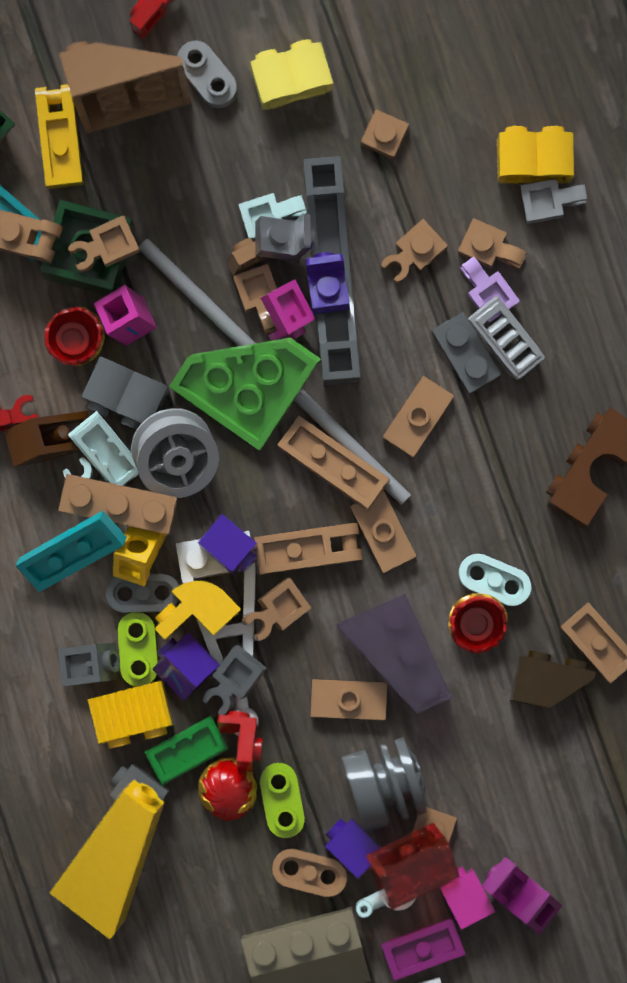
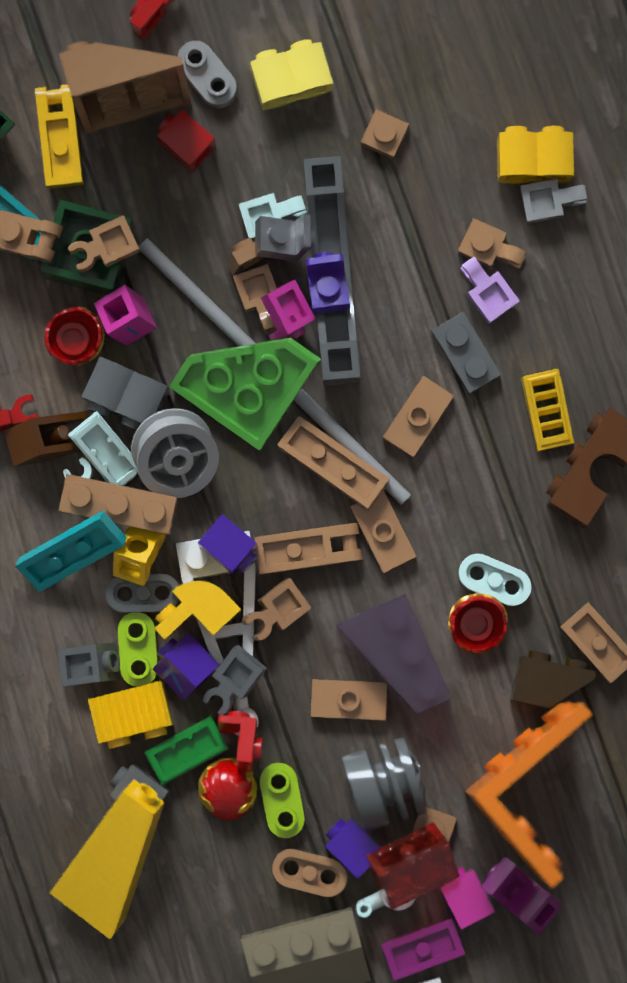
(185, 140): none -> red brick
(417, 248): medium nougat plate -> none
(506, 769): none -> orange bracket
(524, 362): light grey slope -> none
(560, 407): none -> yellow slope

